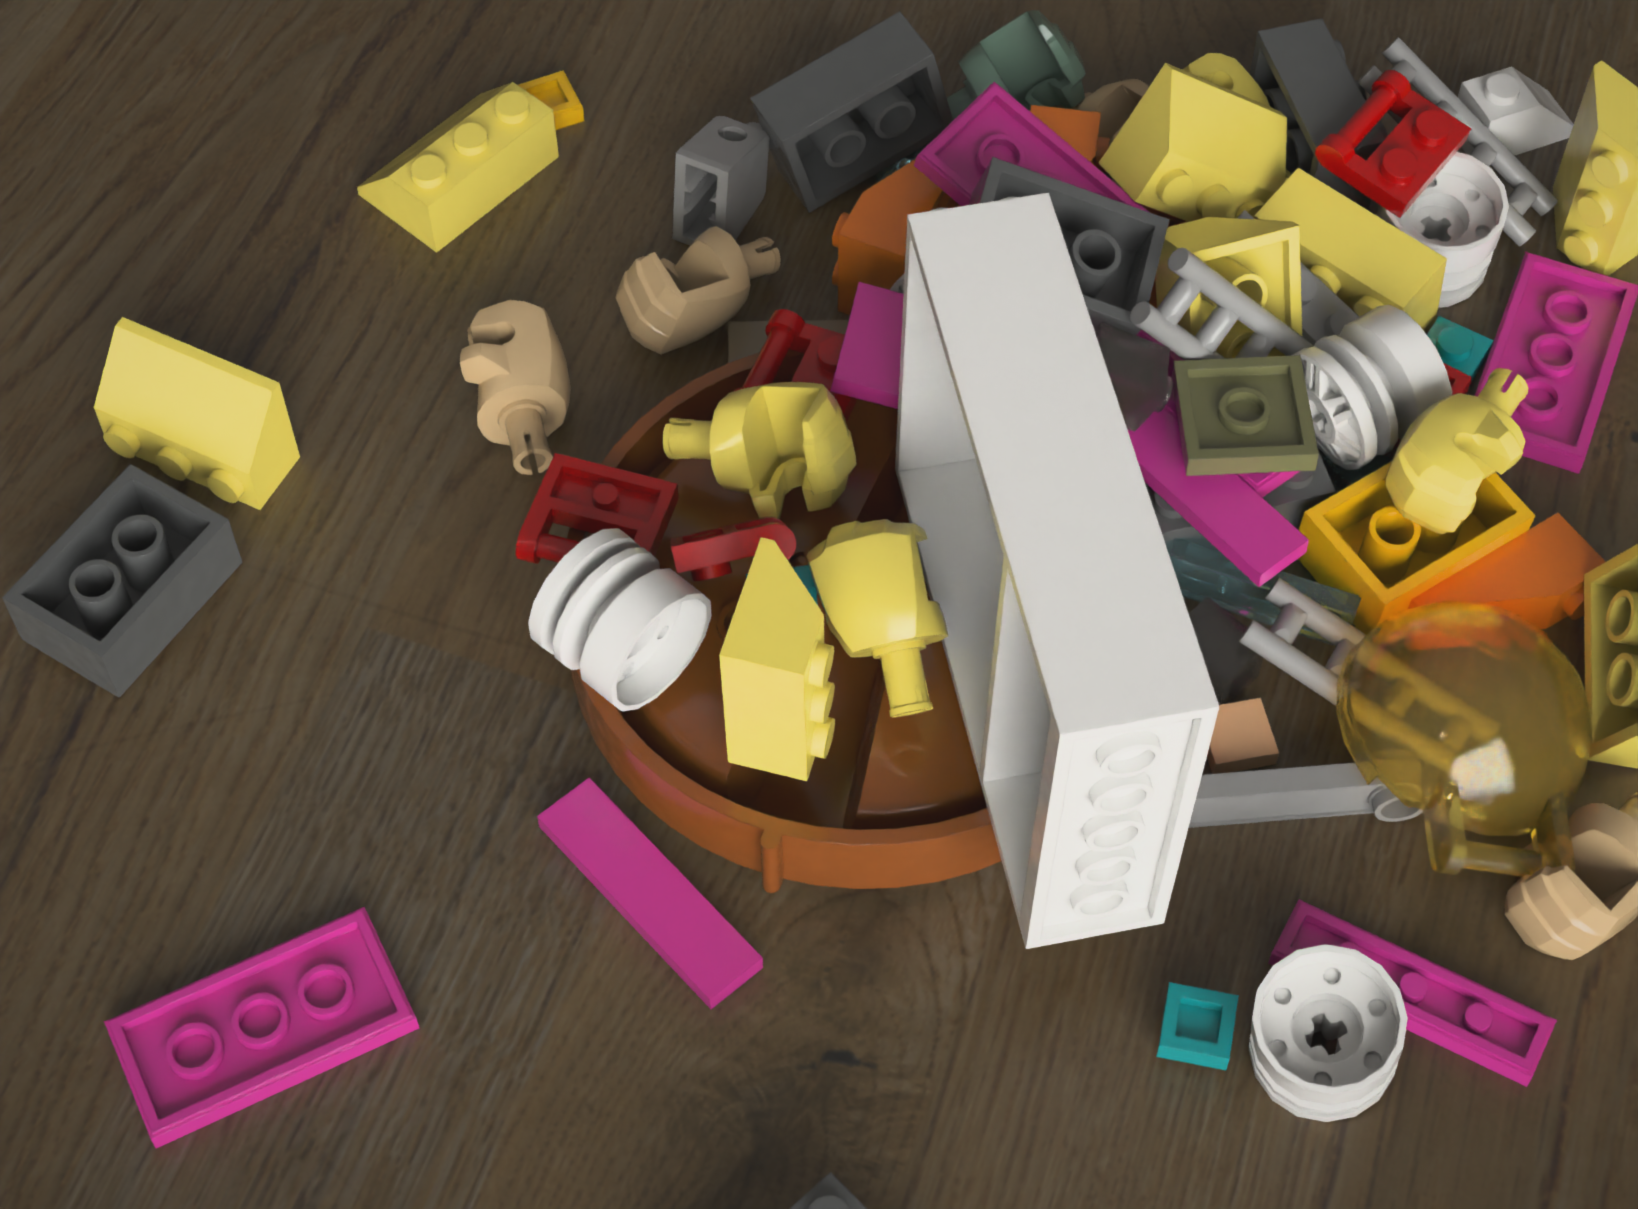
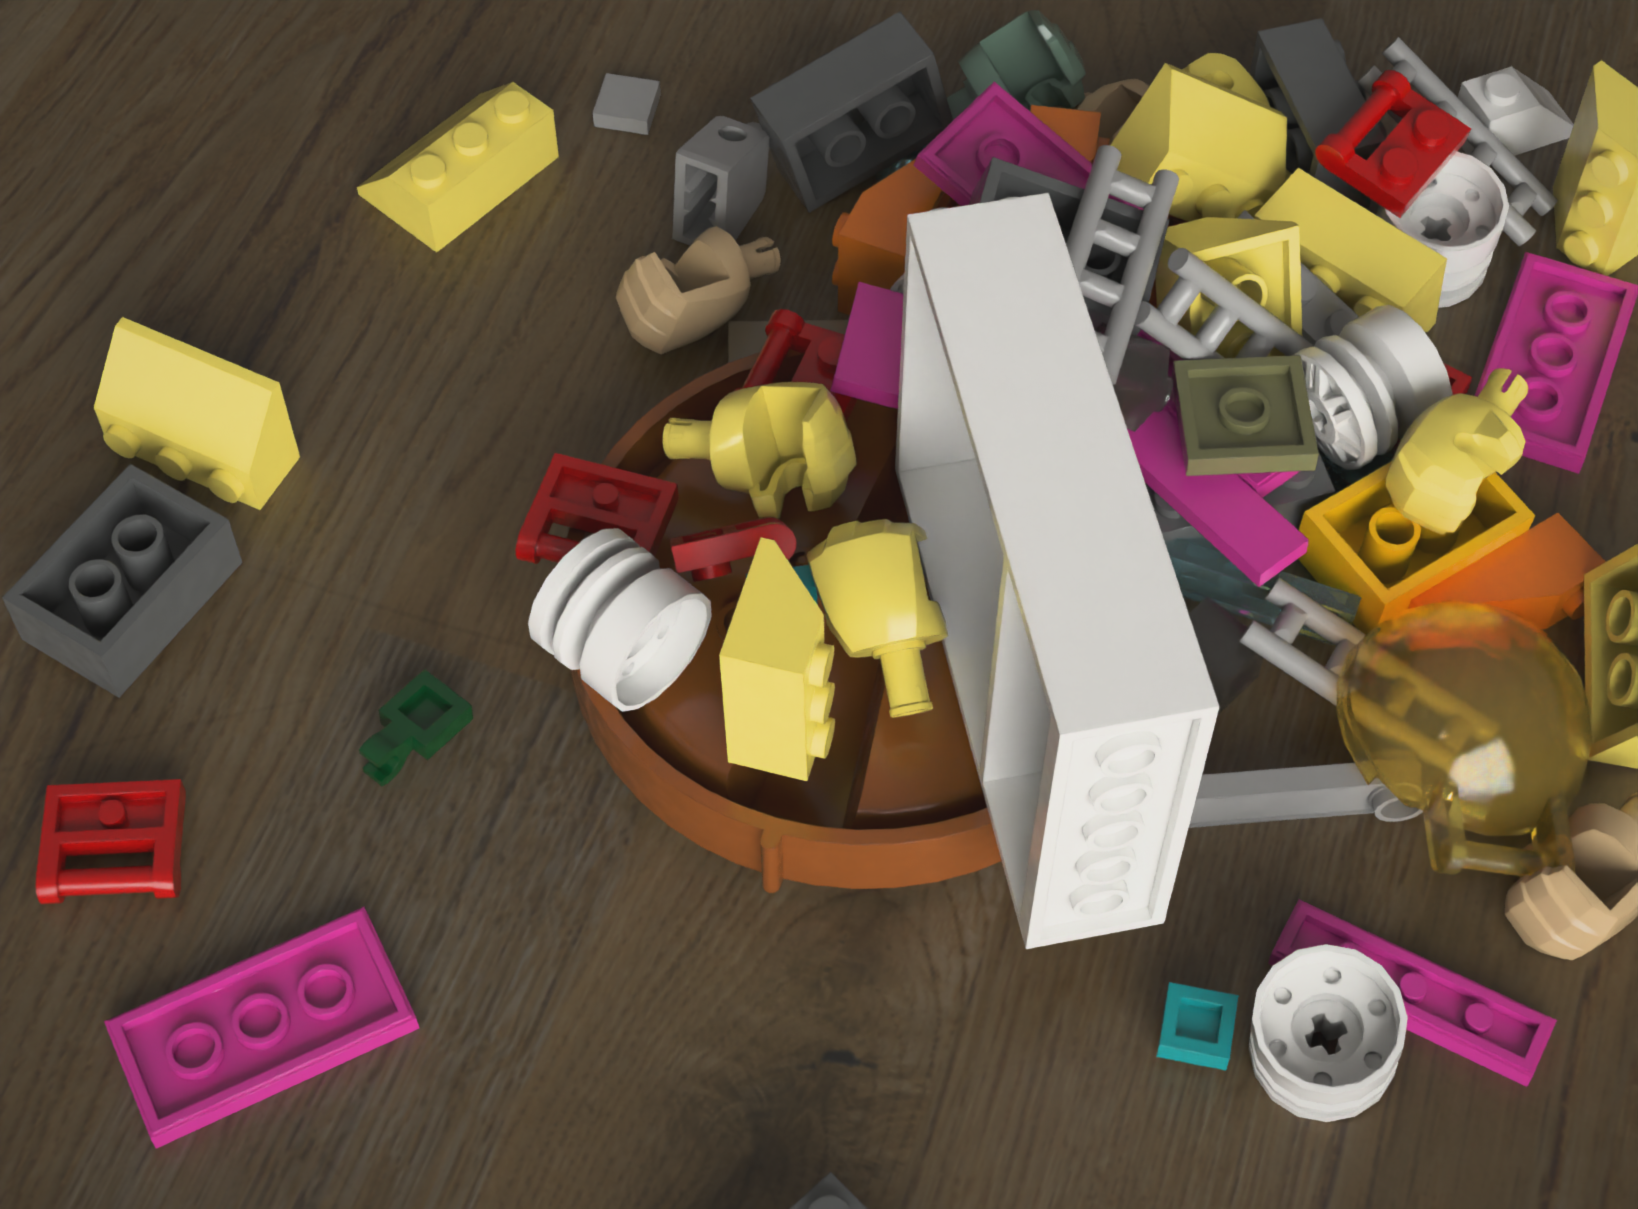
(111, 821): none -> red plate
(417, 719): none -> dark green plate
(519, 378): tan piece -> none
(558, 95): yellow tile -> none
(626, 103): none -> light grey tile
(650, 893): dark pink tile -> none
(1137, 247): none -> light grey bar
(1241, 738): light nougat tile -> none
(1459, 346): teal plate -> none

